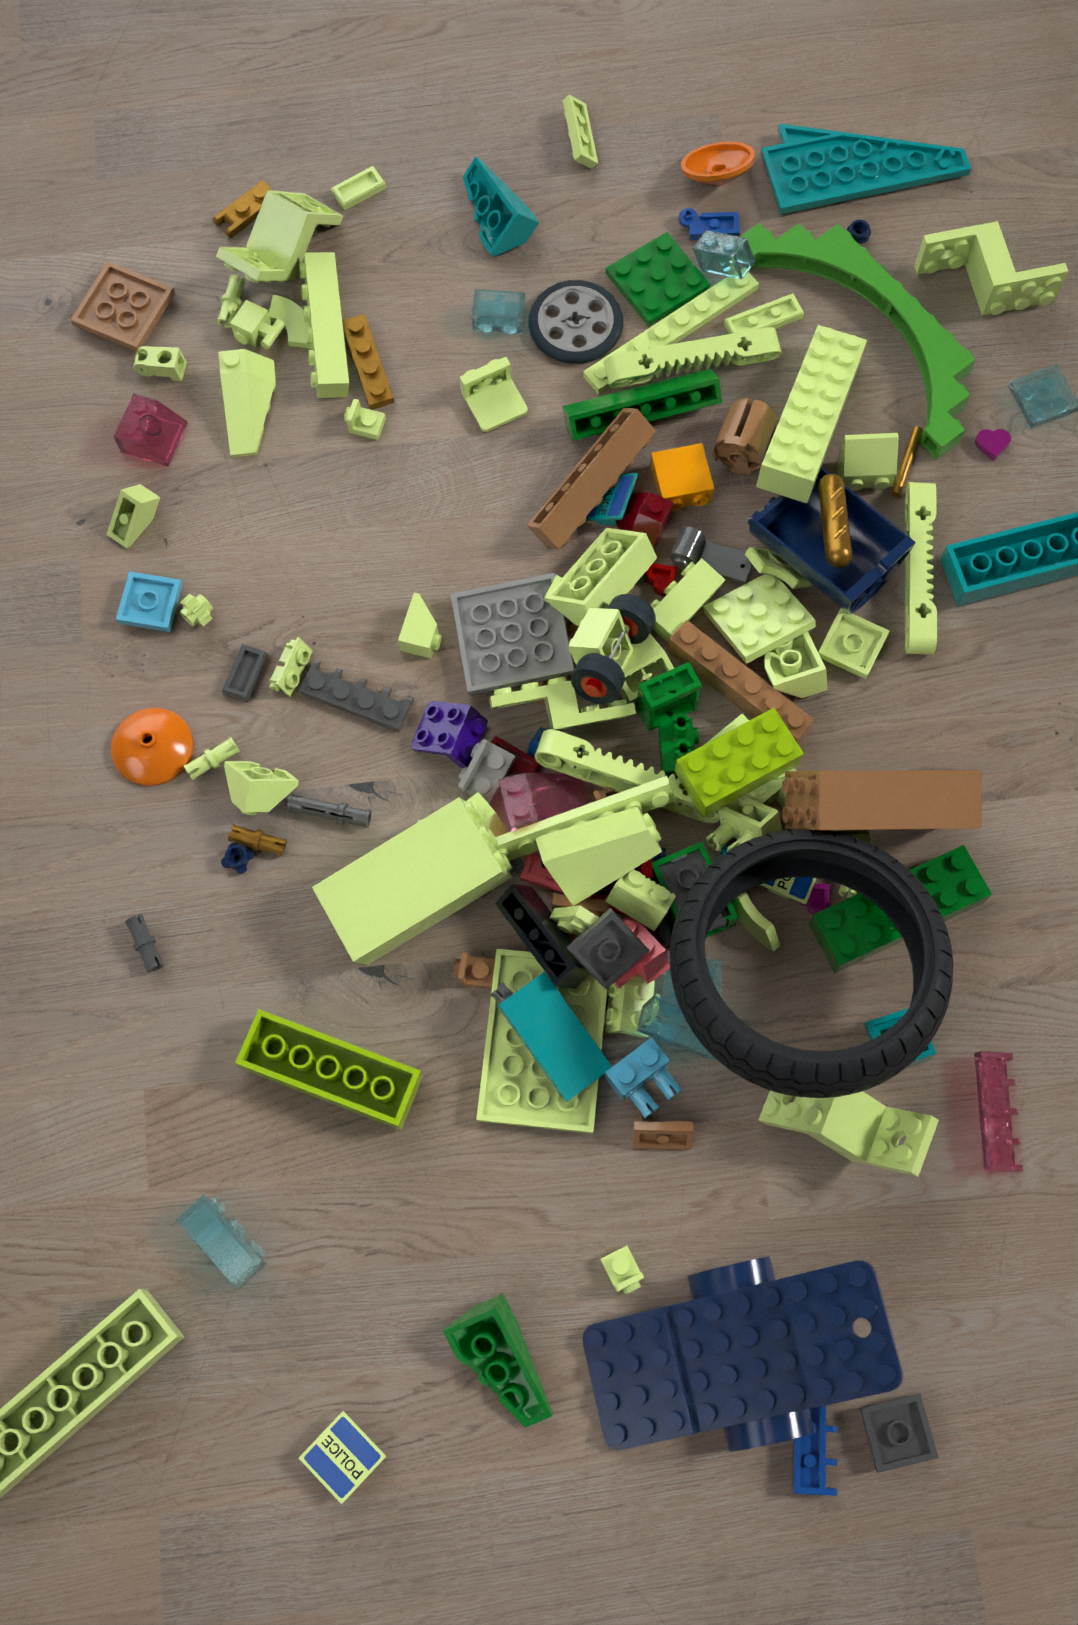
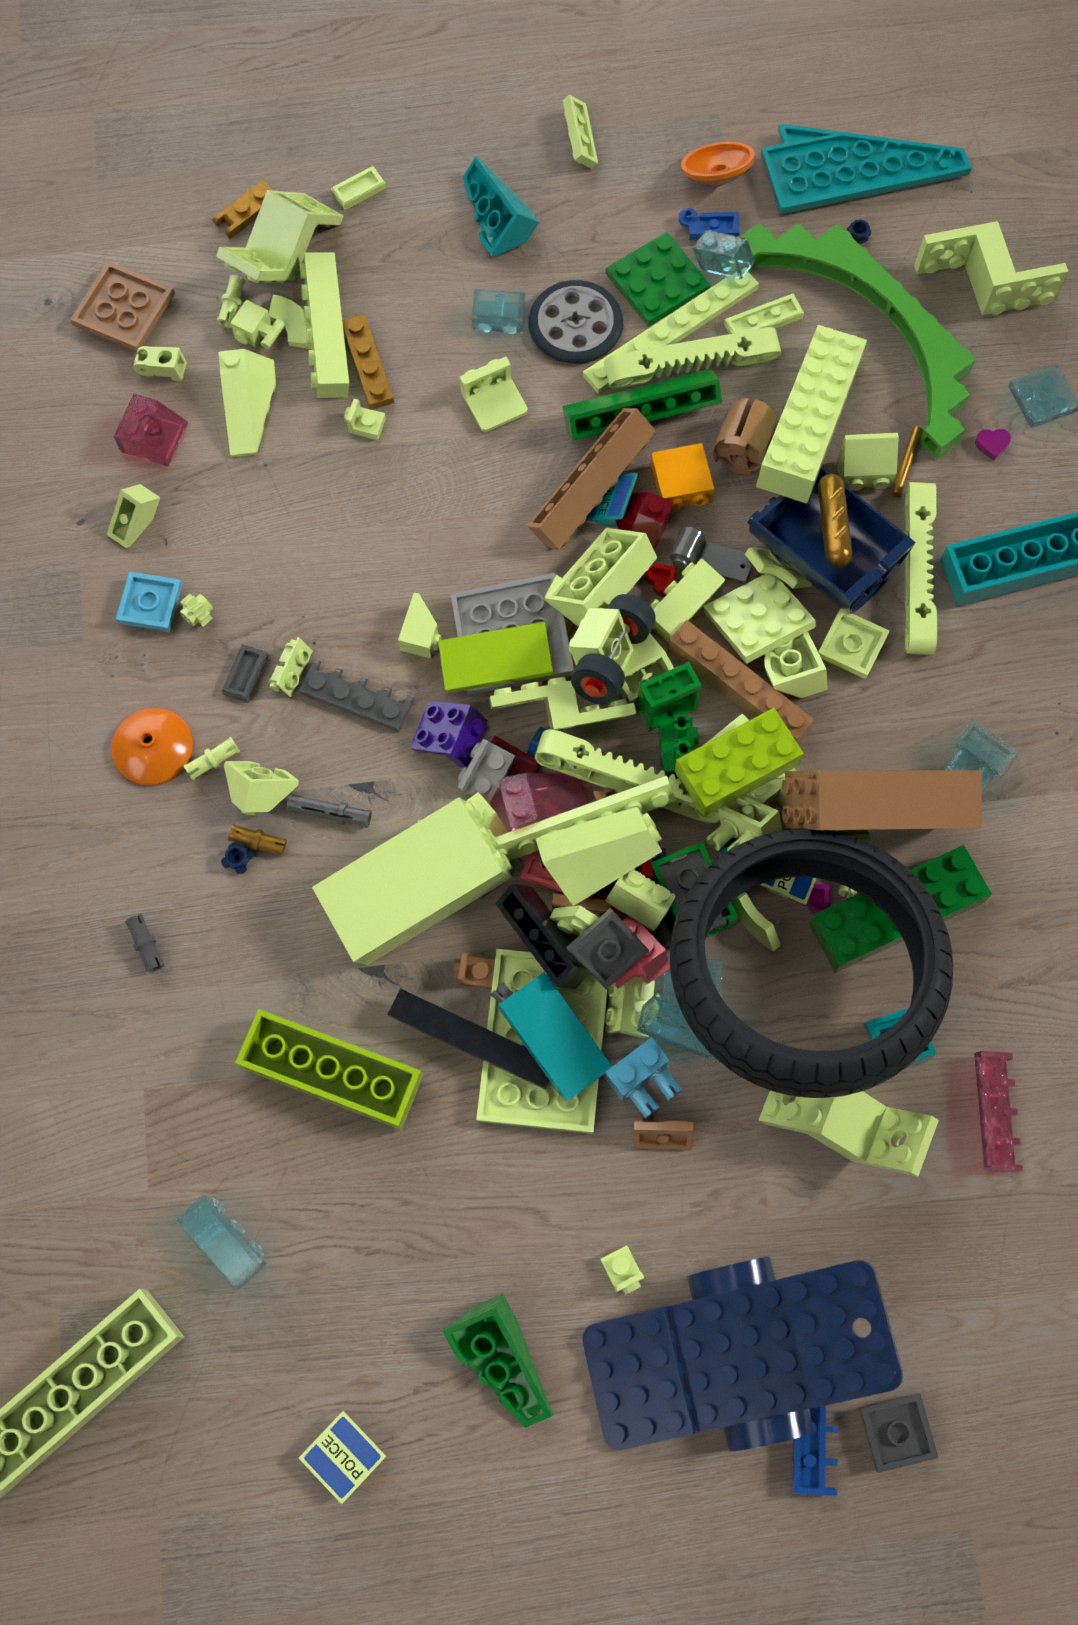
(467, 1037): none -> black tile
(495, 657): none -> lime tile
(986, 748): none -> clear light blue brick

